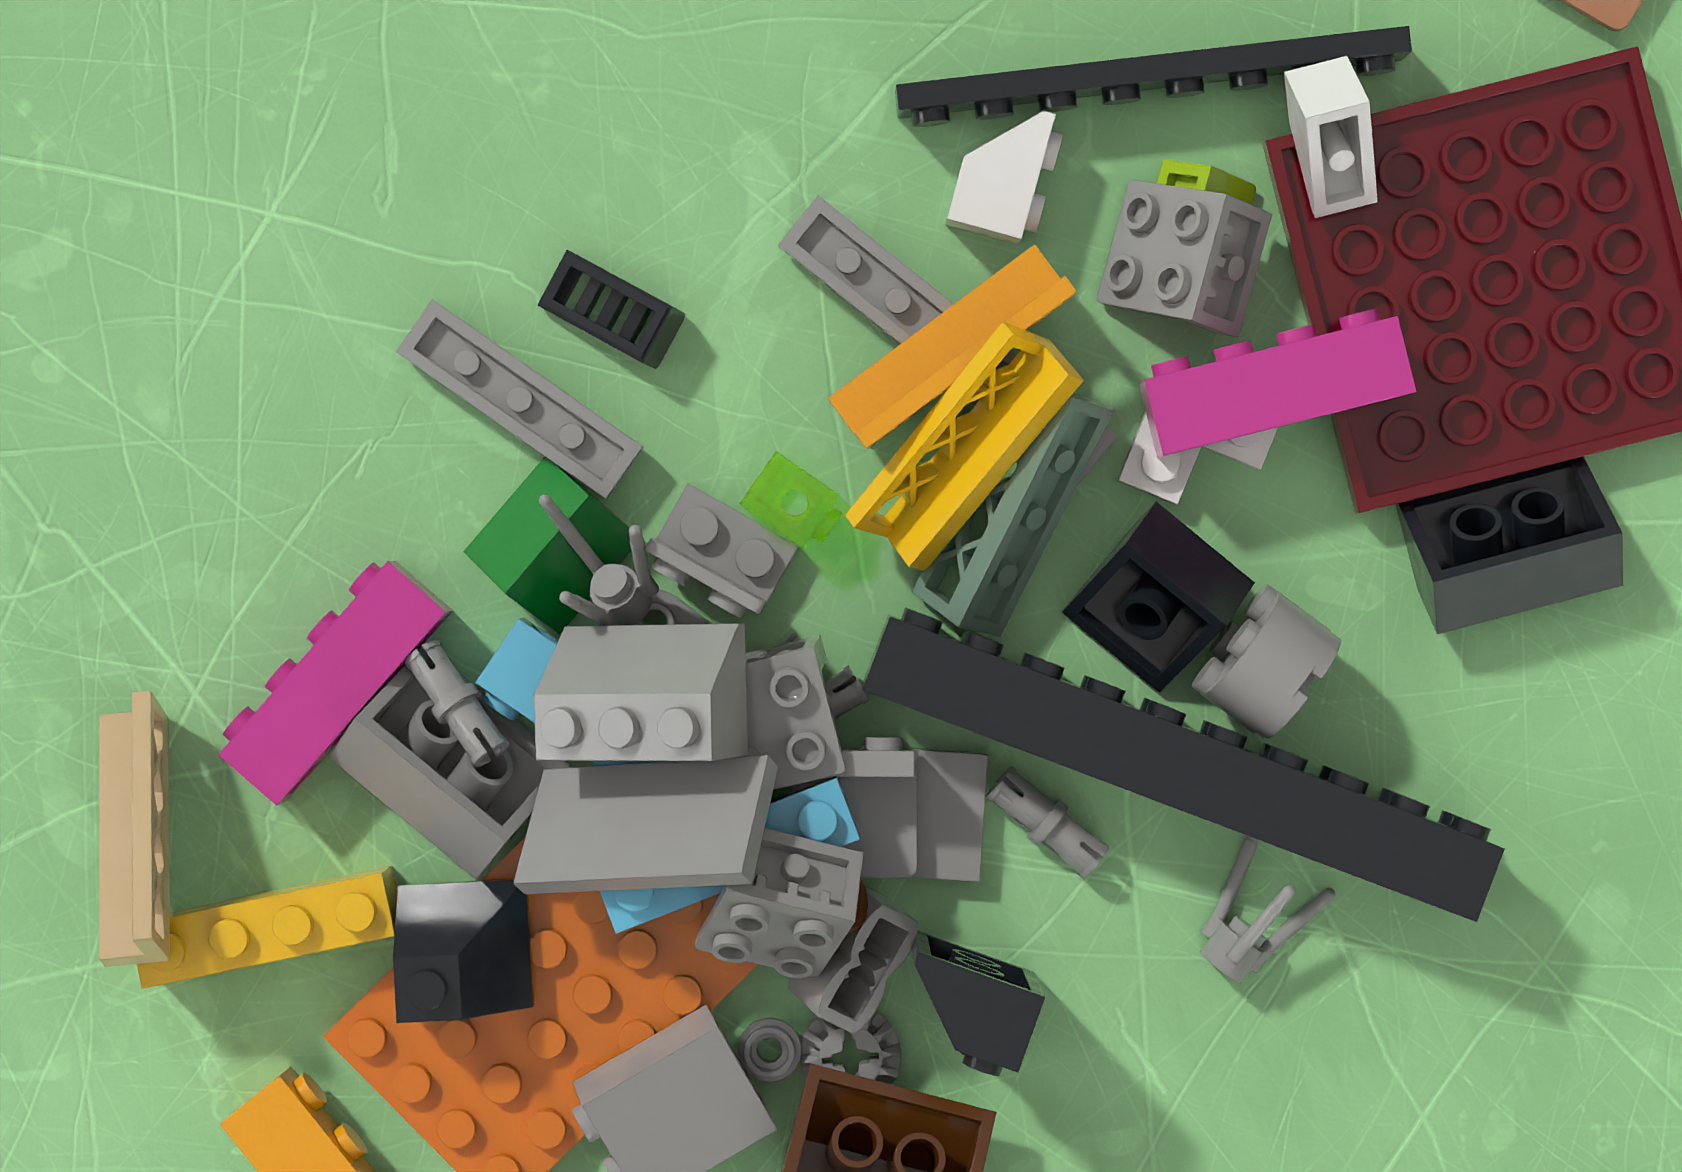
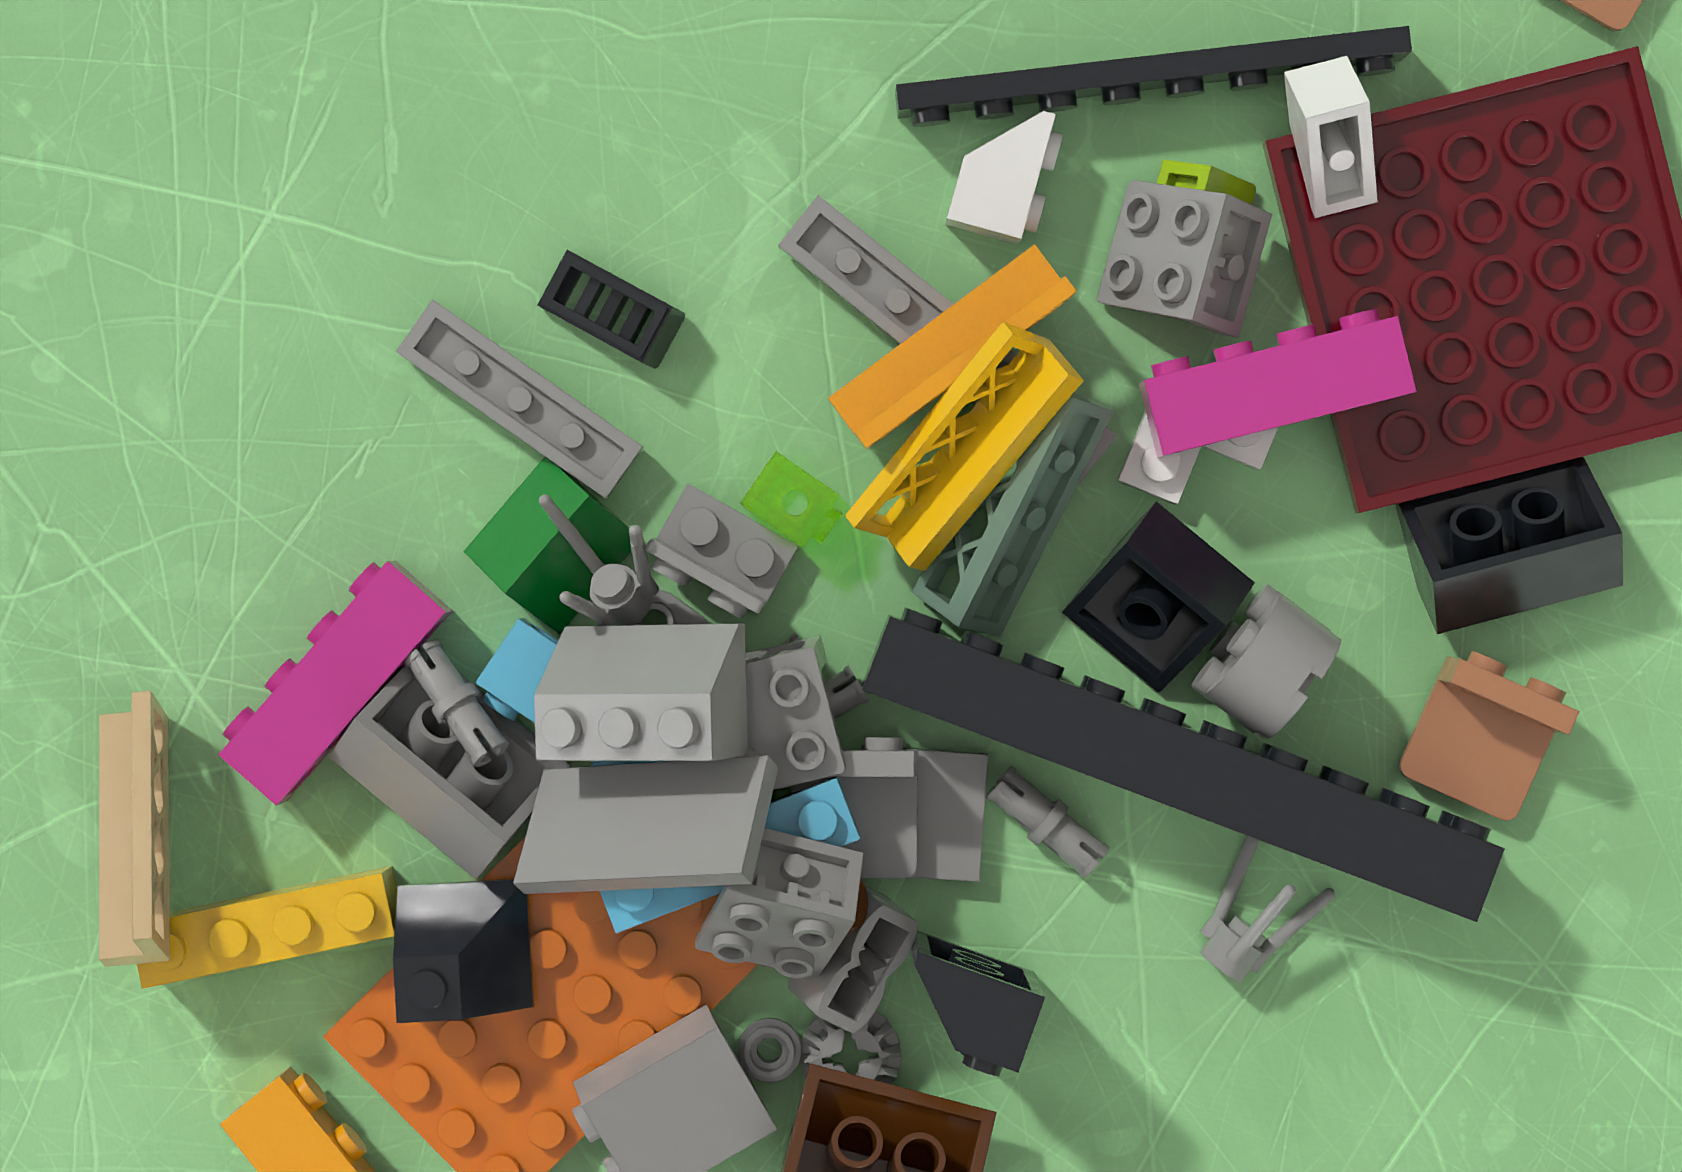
(1484, 735): none -> nougat bracket

